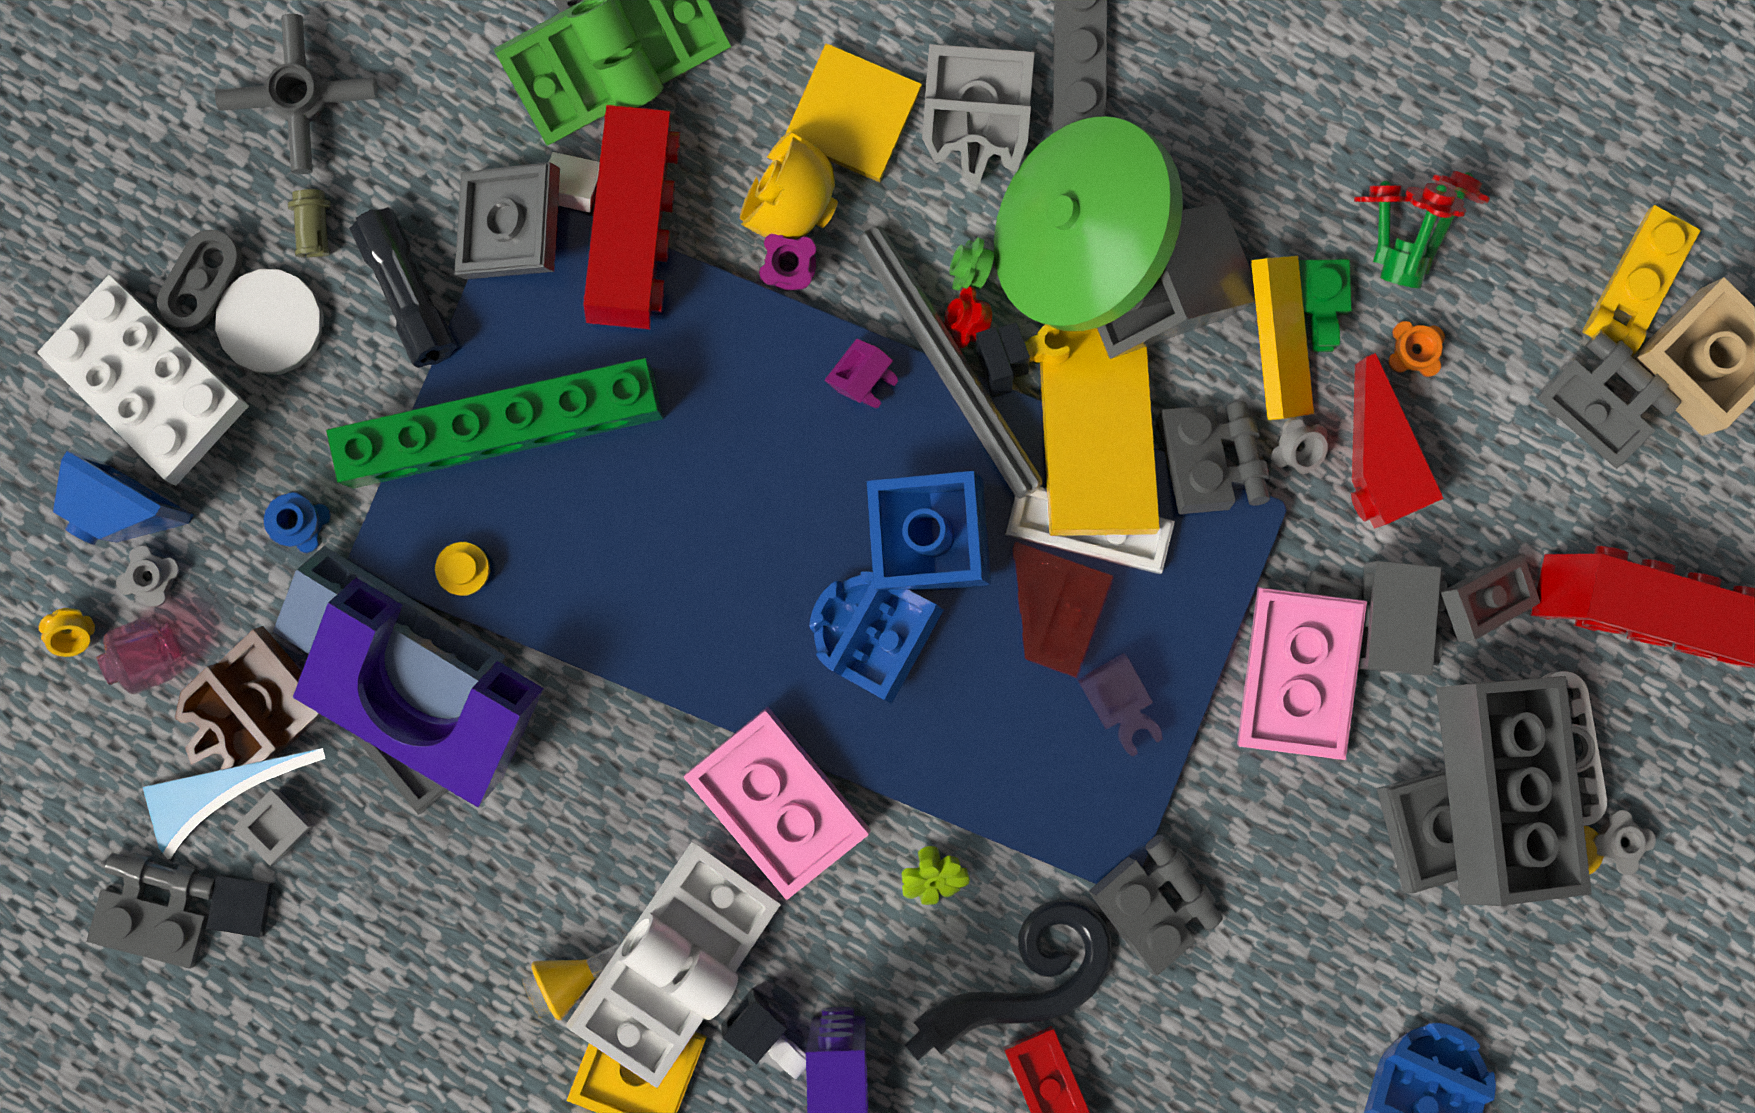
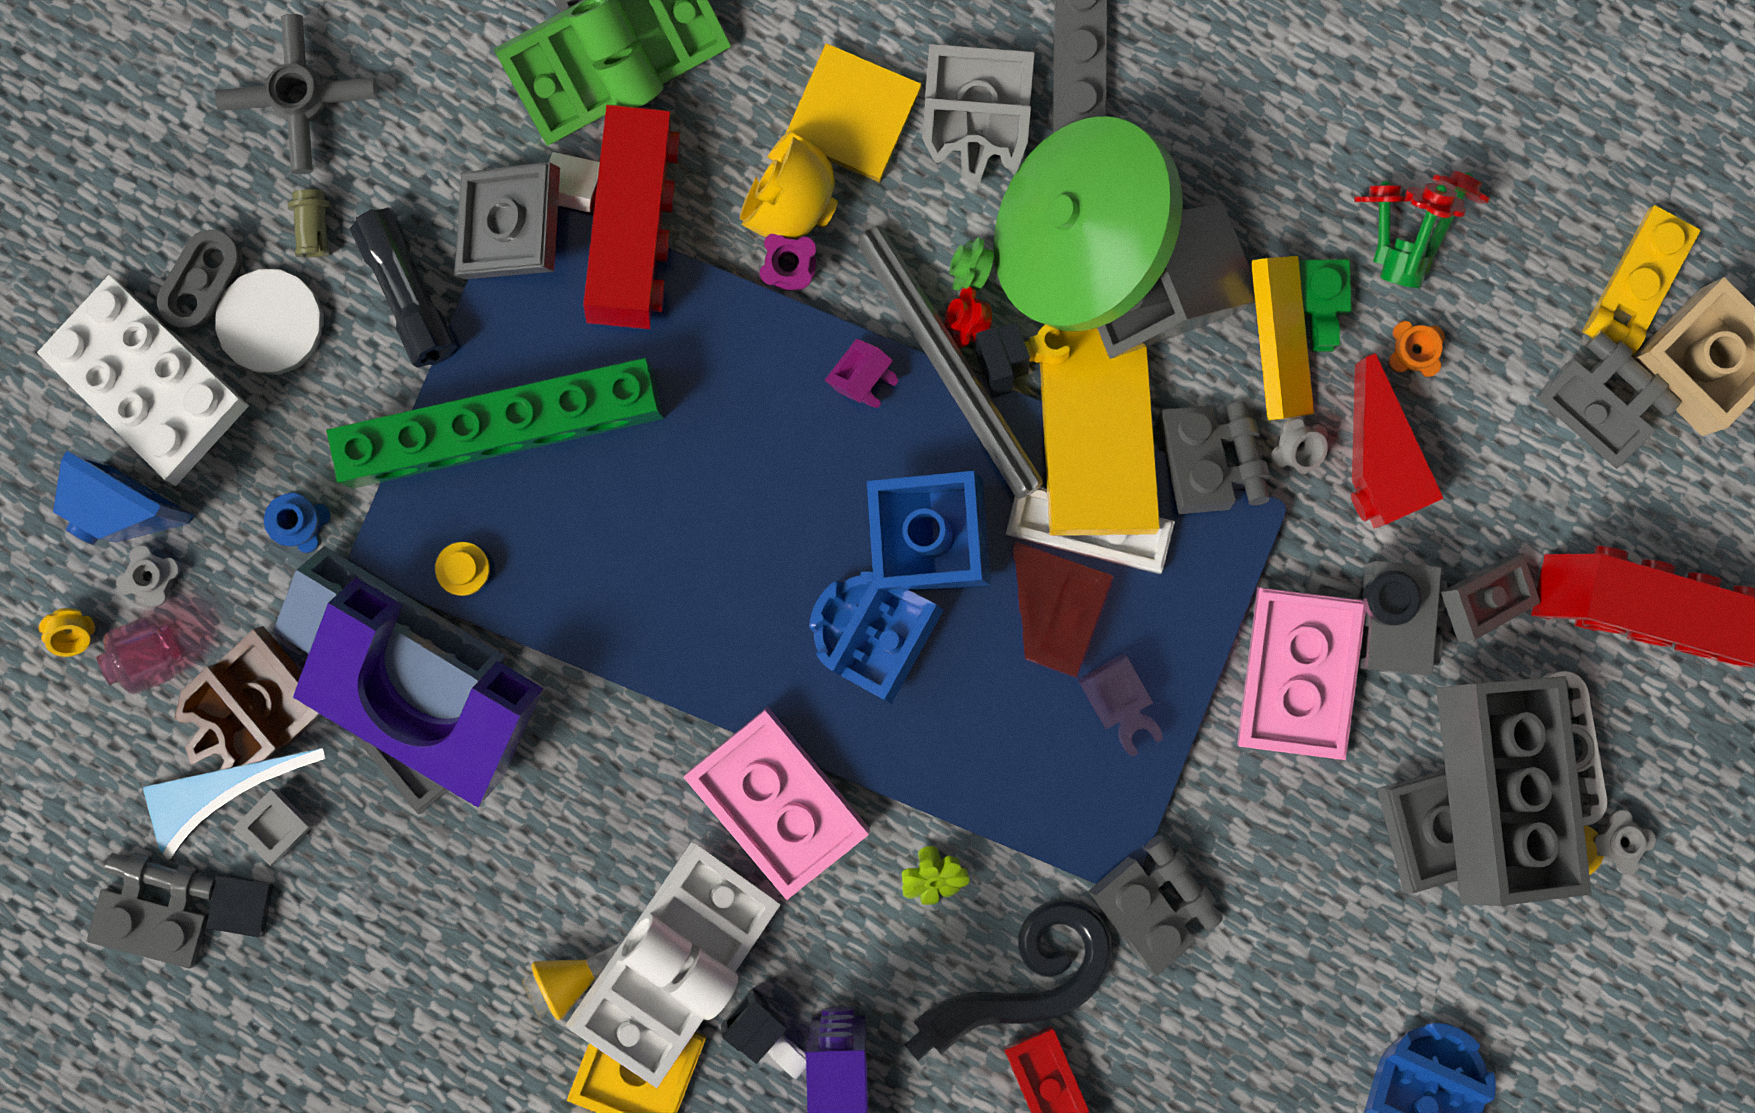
(1392, 598): none -> black tile

